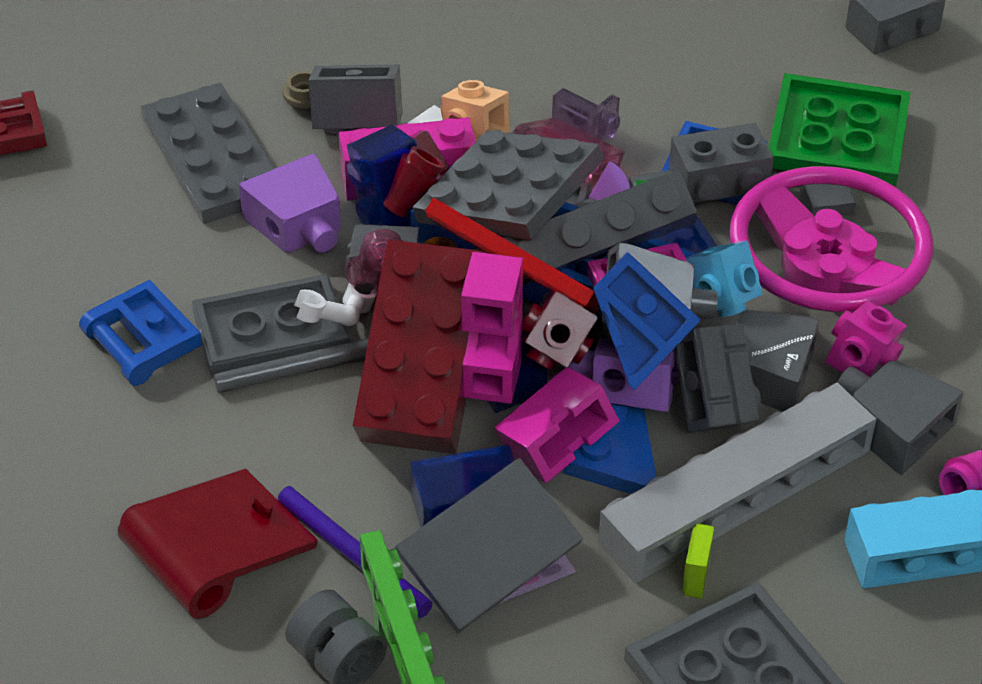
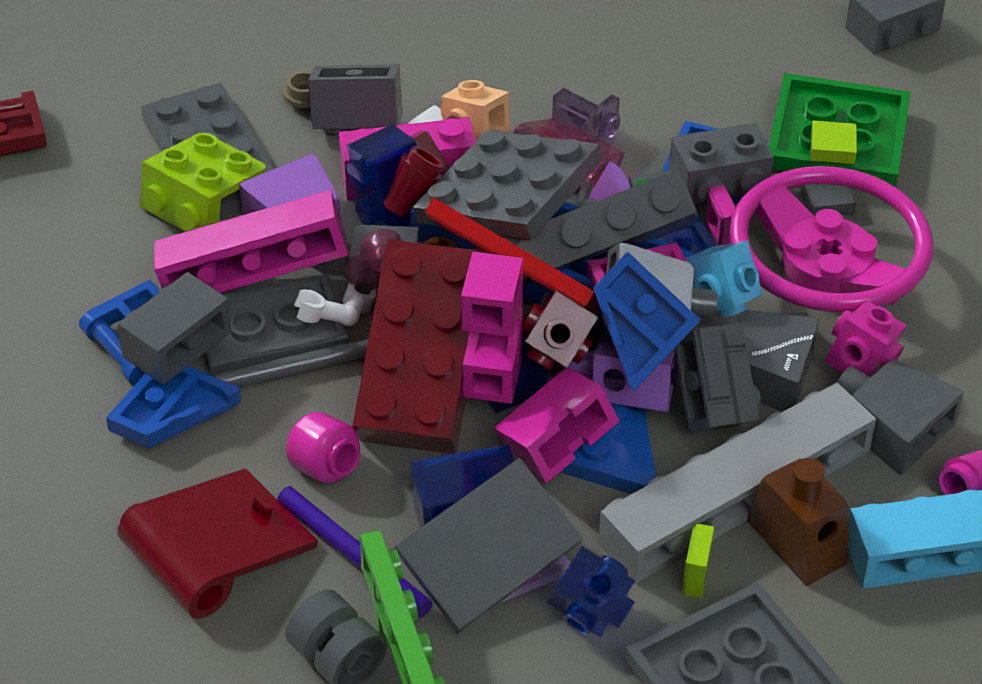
(159, 411): none -> blue wing
(174, 327): none -> dark grey brick
(191, 179): none -> lime bracket
(255, 244): none -> dark pink brick
(323, 447): none -> dark pink head
(593, 593): none -> clear blue brick
(719, 214): none -> dark pink tile
(802, 519): none -> reddish brown torso
(833, 142): none -> lime tile

